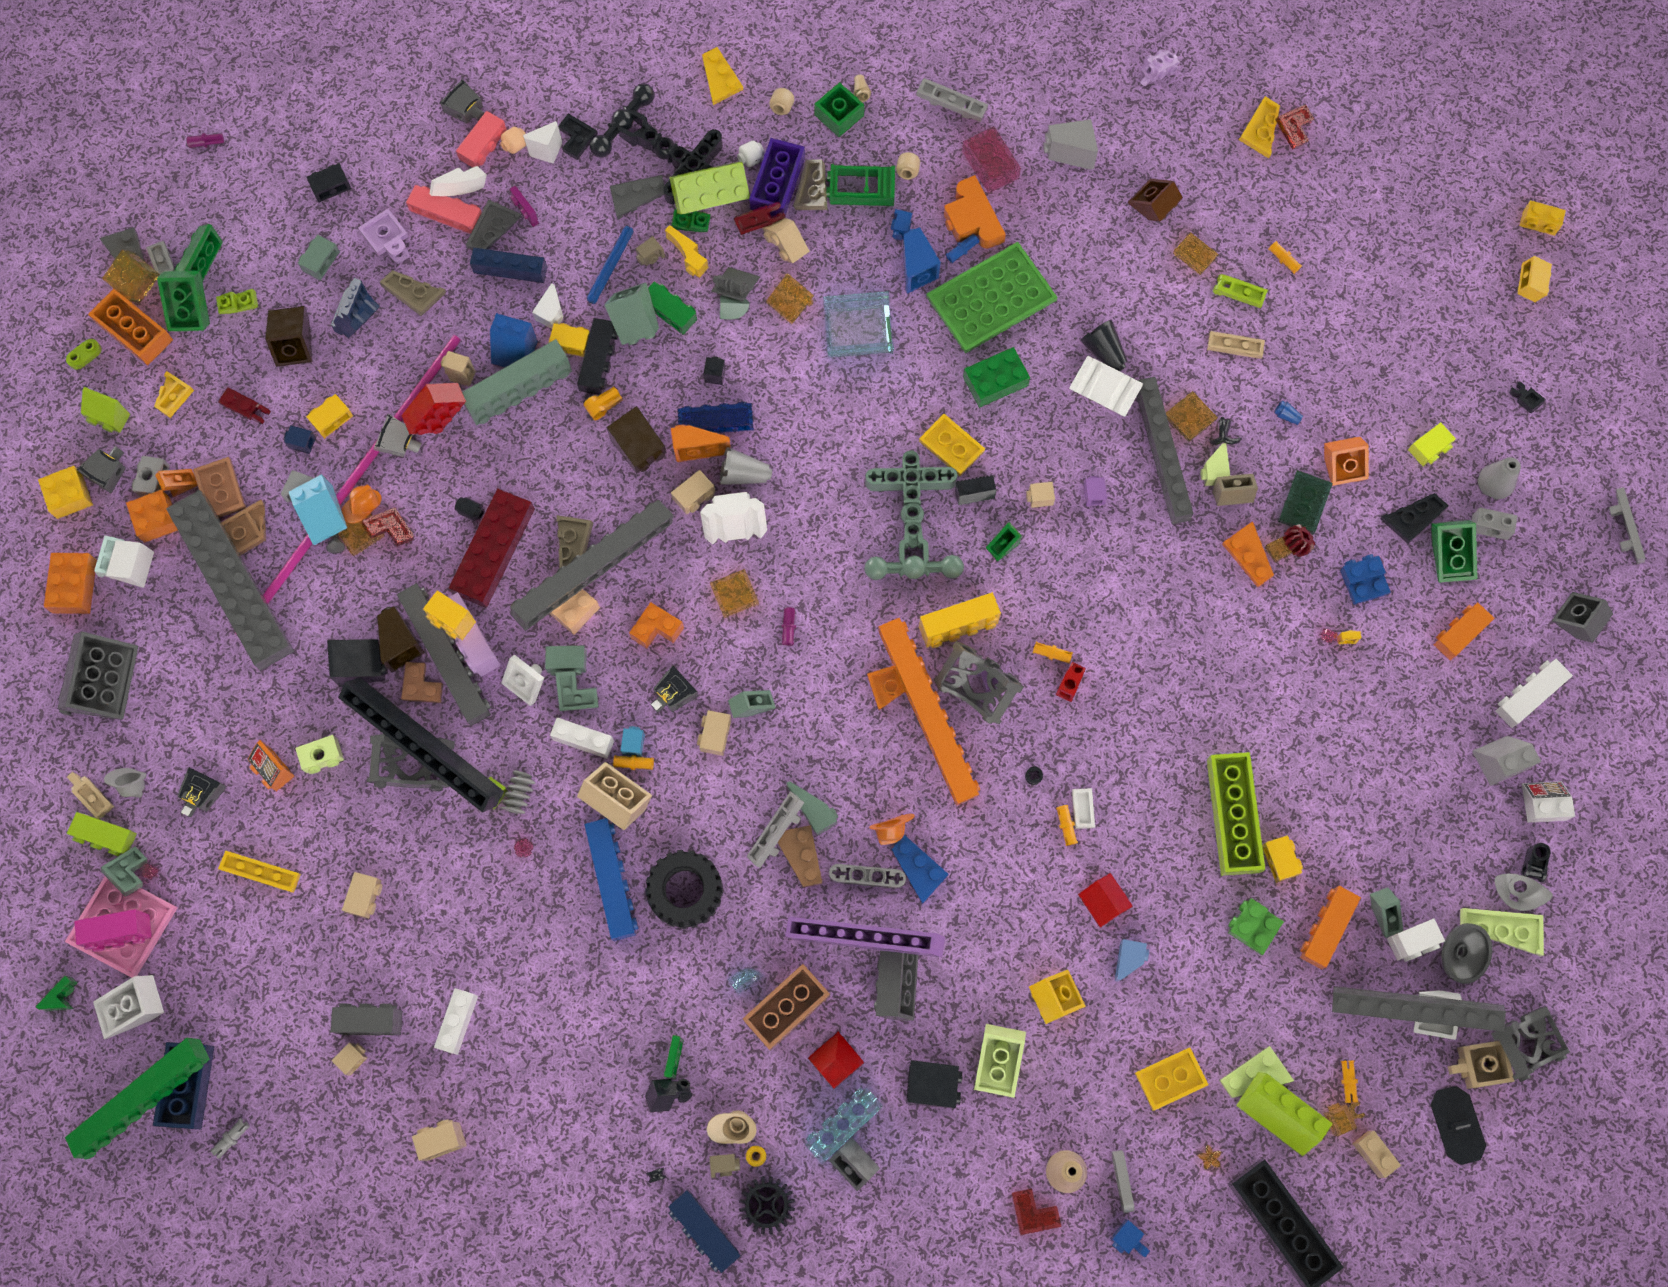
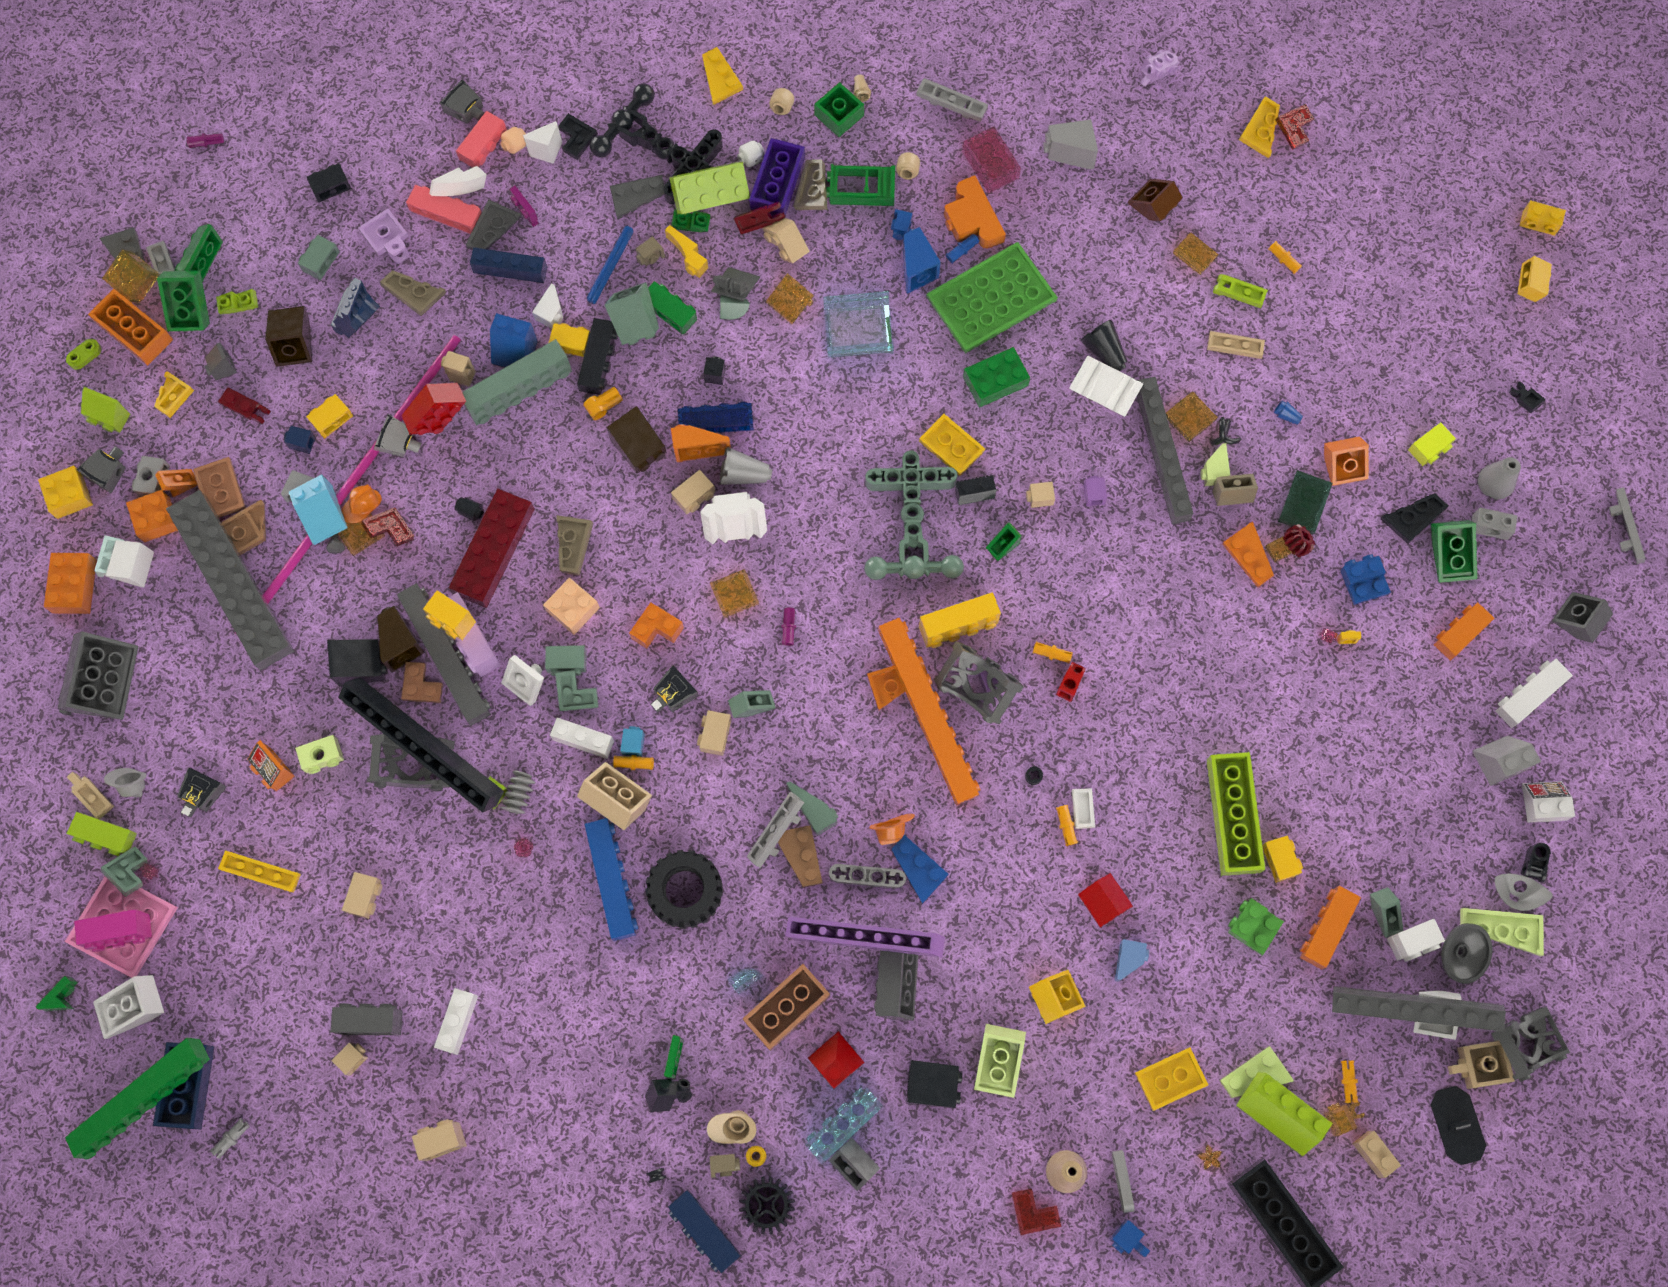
(219, 363): none -> dark grey slope
(590, 565): dark grey brick -> none

